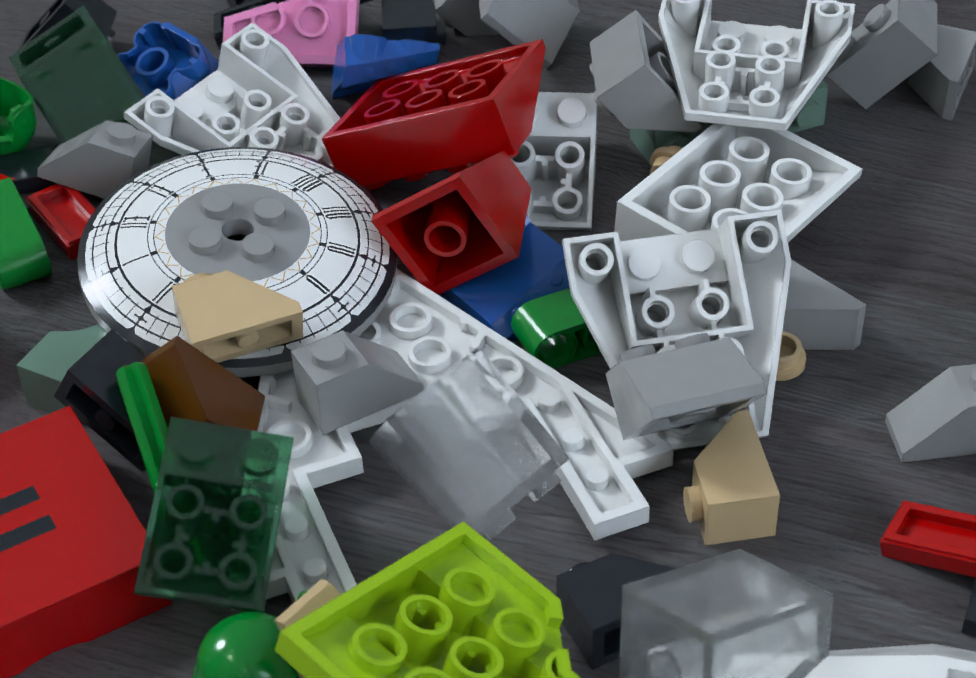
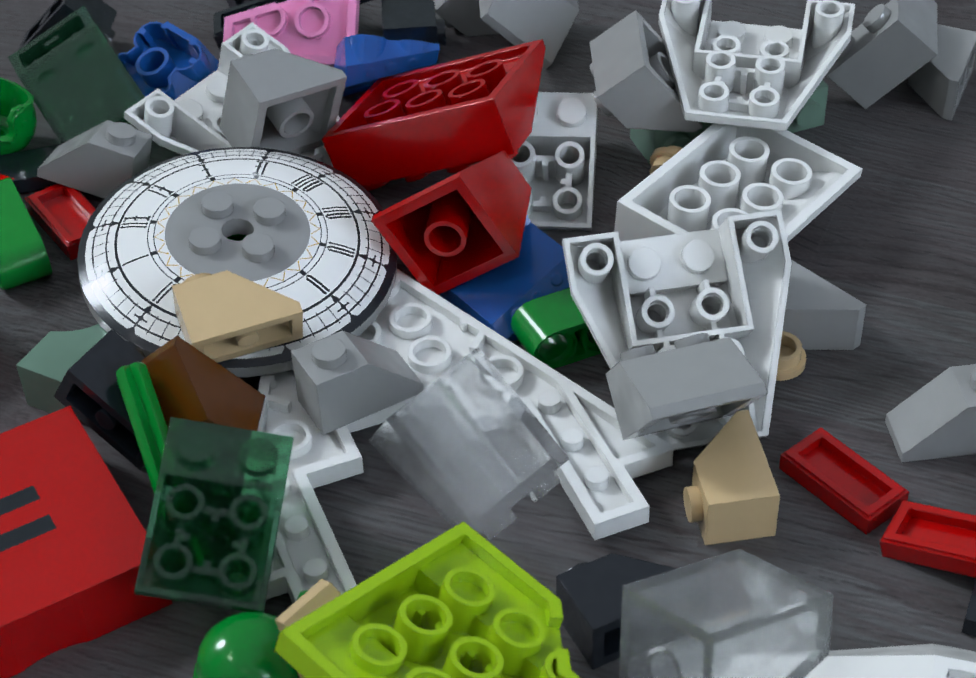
(280, 101): none -> light grey slope
(843, 480): none -> red tile

